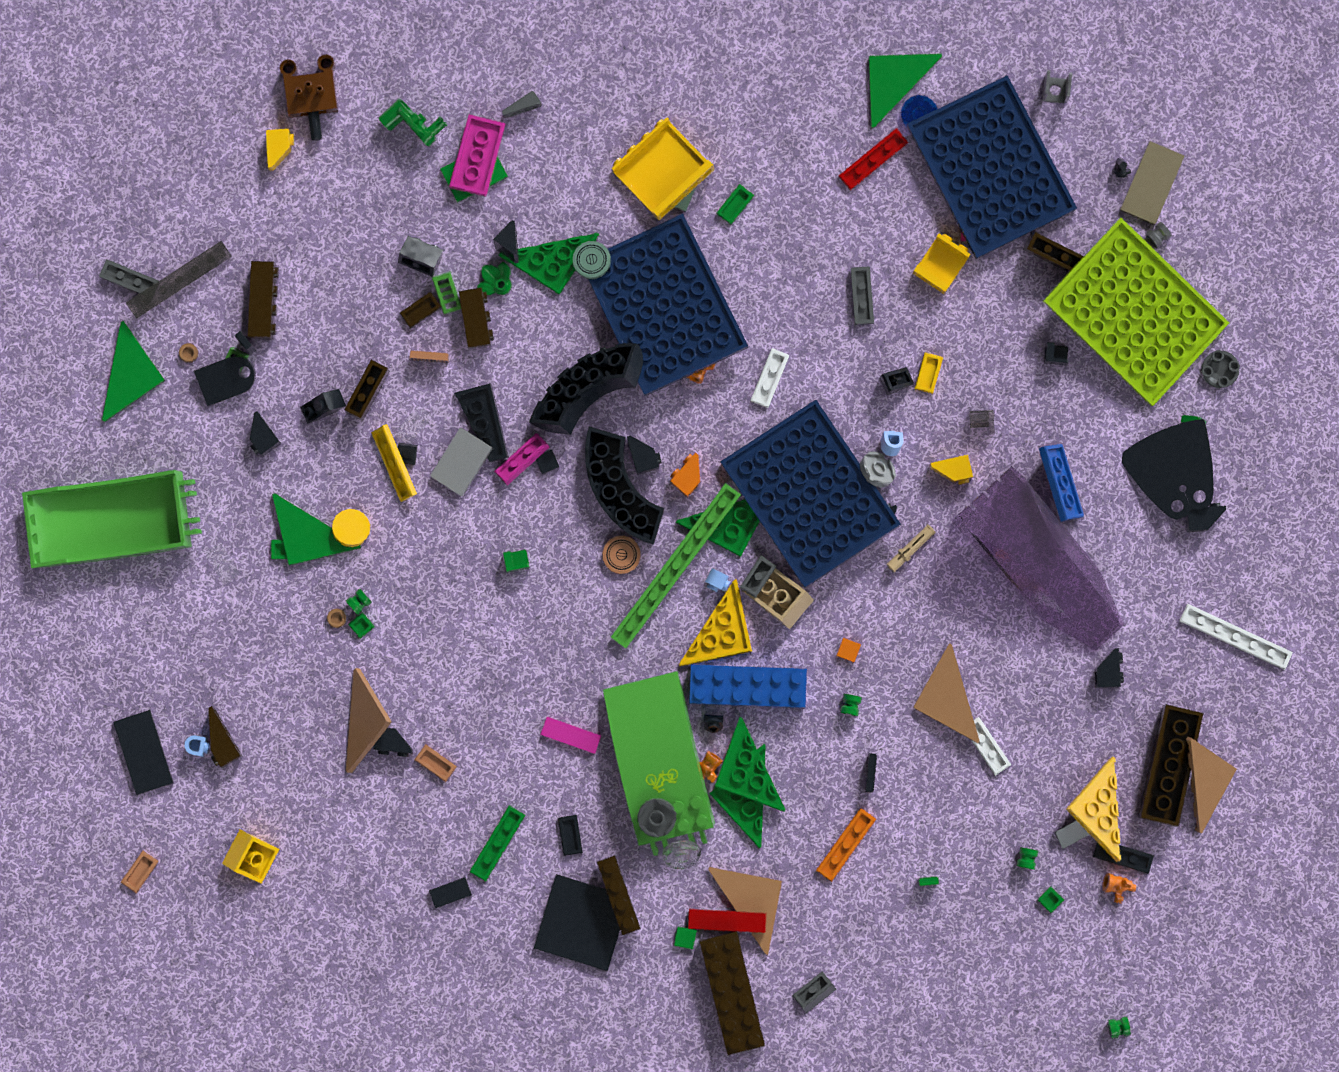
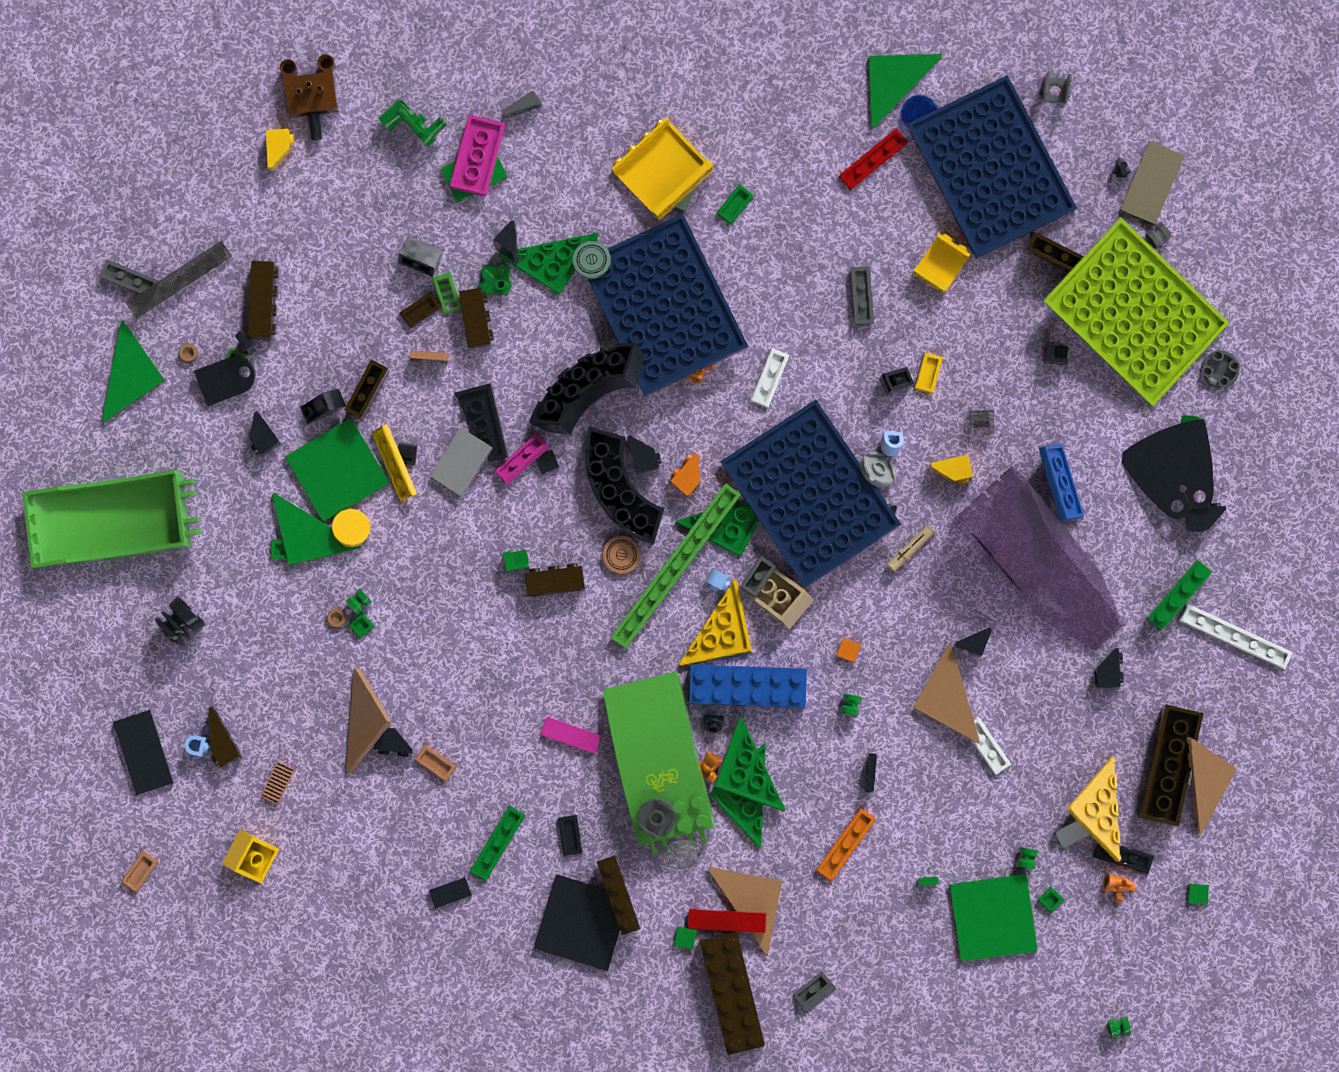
(179, 622): none -> black wheel
(277, 782): none -> tile
(337, 469): none -> green tile
(554, 580): none -> dark brown brick
(975, 643): none -> black slope
(993, 917): none -> green tile
(1178, 595): none -> green brick
(1198, 894): none -> green tile

